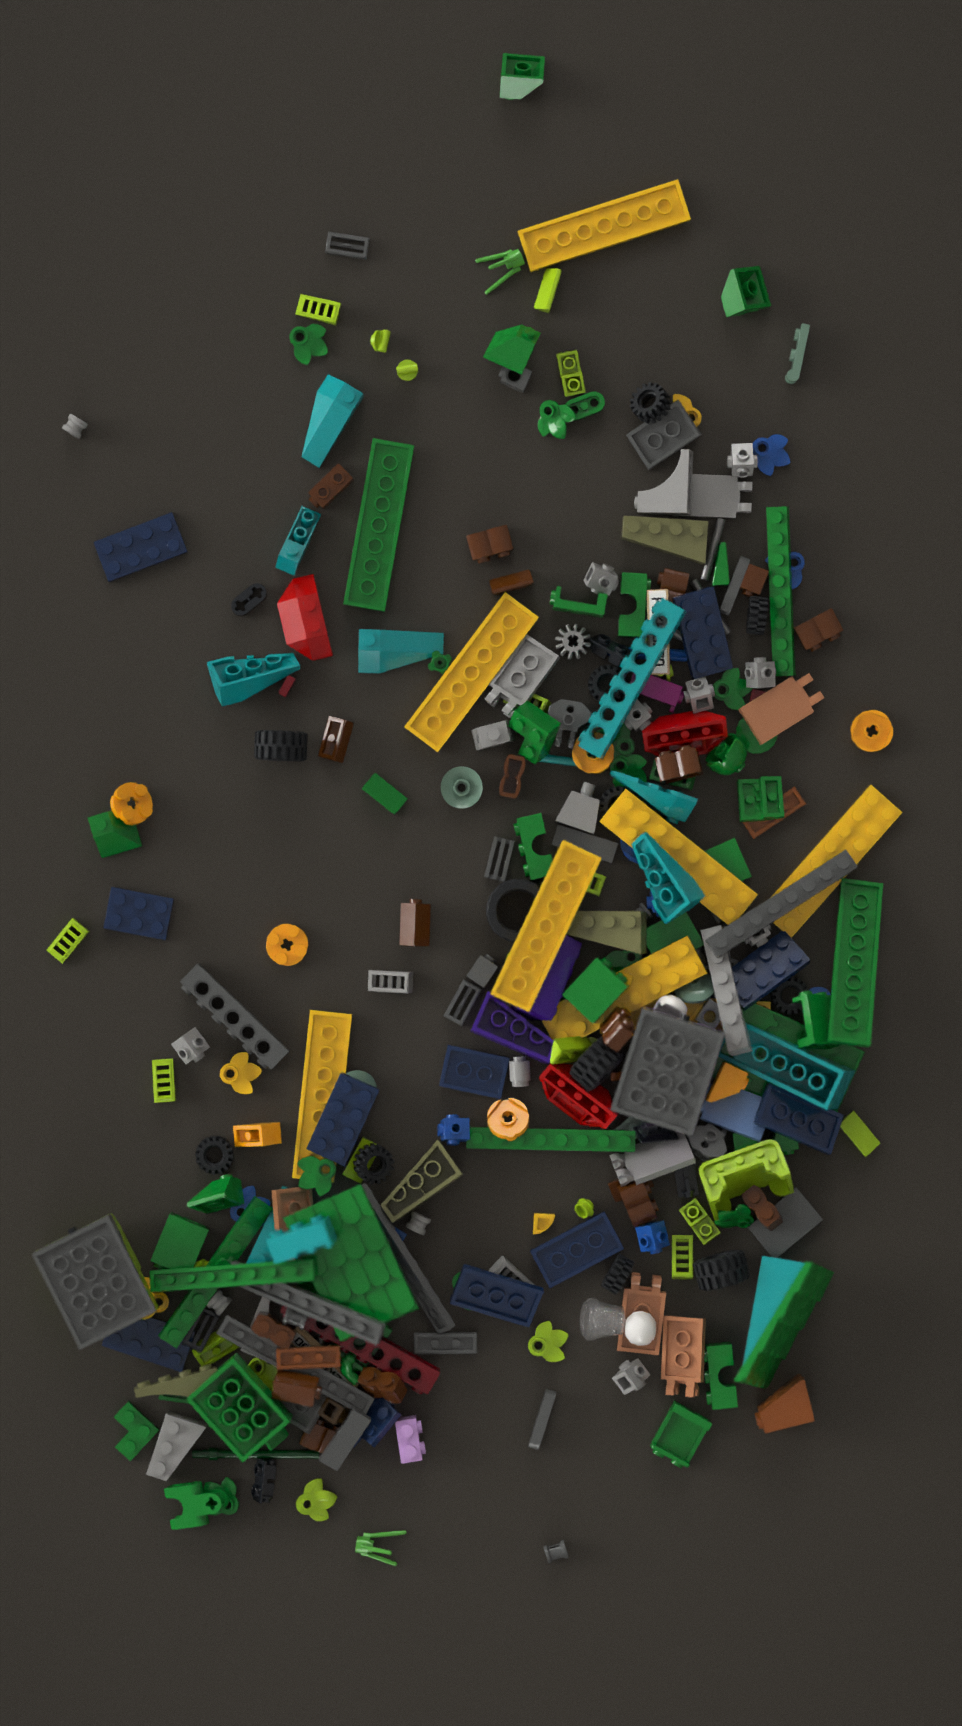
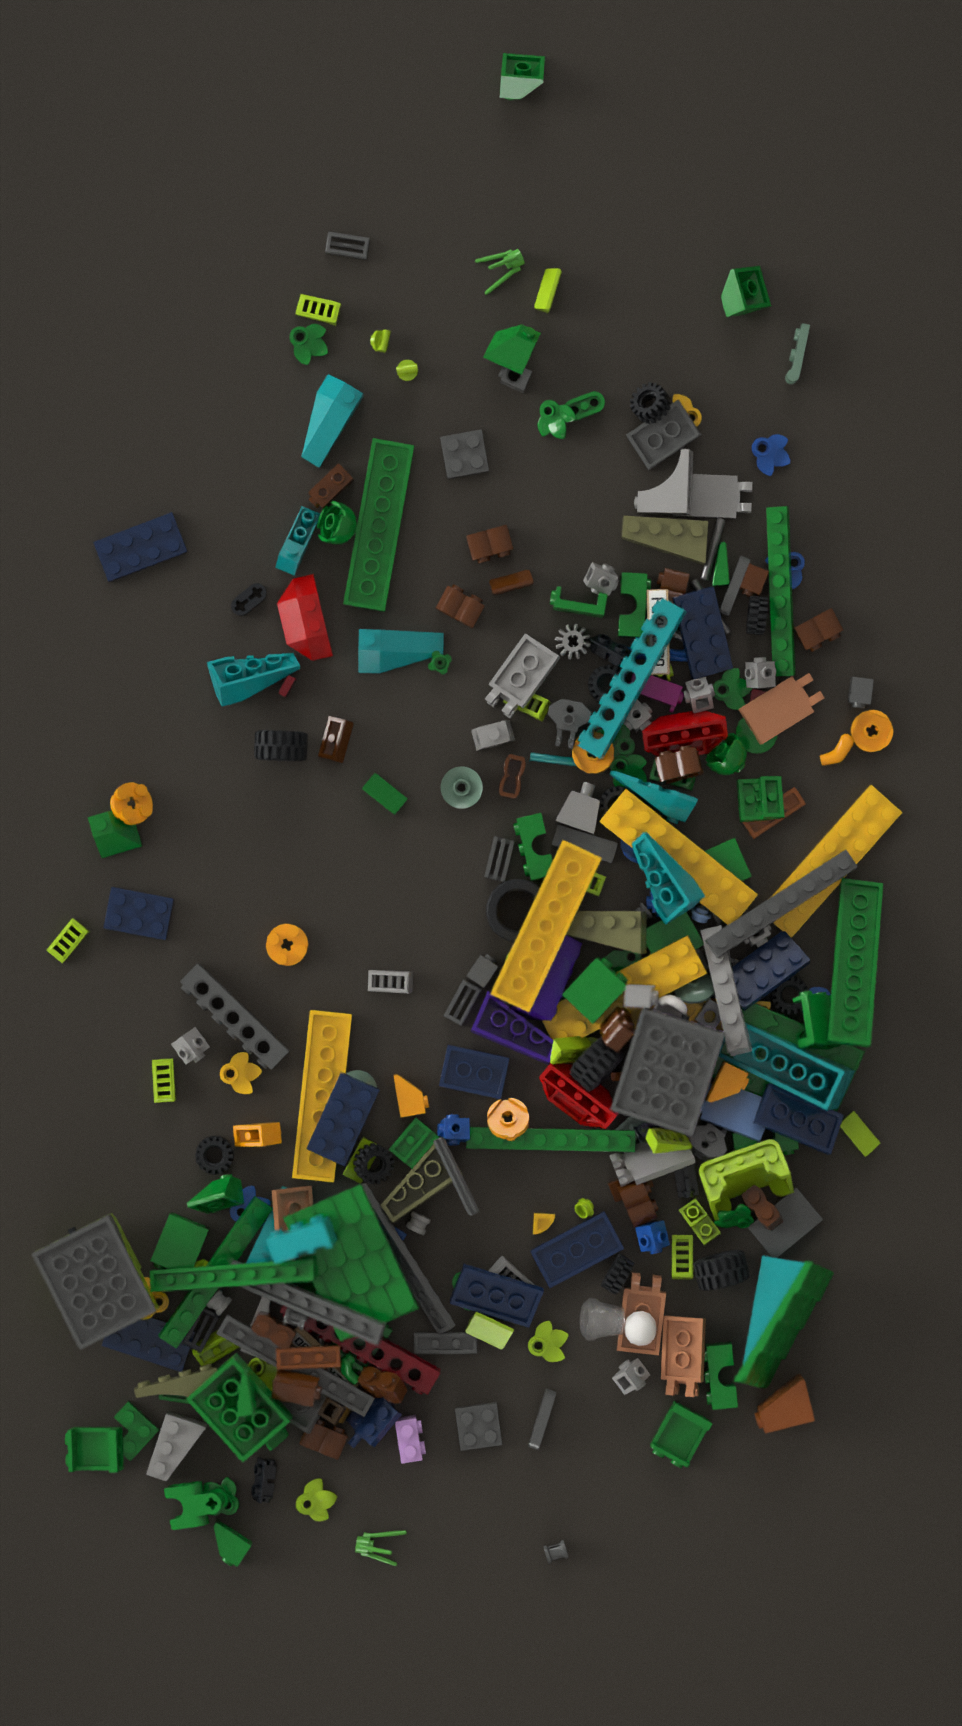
(74, 426): light grey wheel -> none
(94, 1449): none -> green panel
(214, 1454): dark green bar -> none
(231, 1544): none -> green slope
(247, 1401): none -> green slope
(314, 1176): green plate -> none
(336, 523): none -> green cylinder
(345, 1439): dark grey tile -> none
(409, 1097): none -> light orange slope
(413, 1143): none -> green plate
(415, 923): reddish brown brick -> none
(456, 1176): none -> dark grey axle
(460, 606): none -> reddish brown brick
(464, 454): none -> dark grey plate
(471, 672): yellow plate -> none
(478, 1426): none -> dark grey plate
(489, 1330): none -> lime slope
(519, 1071): light grey brick -> none
(537, 729): green brick -> none
(570, 373): lime slope -> none
(604, 225): yellow plate -> none
(641, 995): none -> light grey brick
(662, 1140): none -> lime slope
(700, 914): none -> light blue plate
(742, 460): light grey brick -> none
(839, 752): none -> light orange arm
(860, 692): none -> dark grey brick

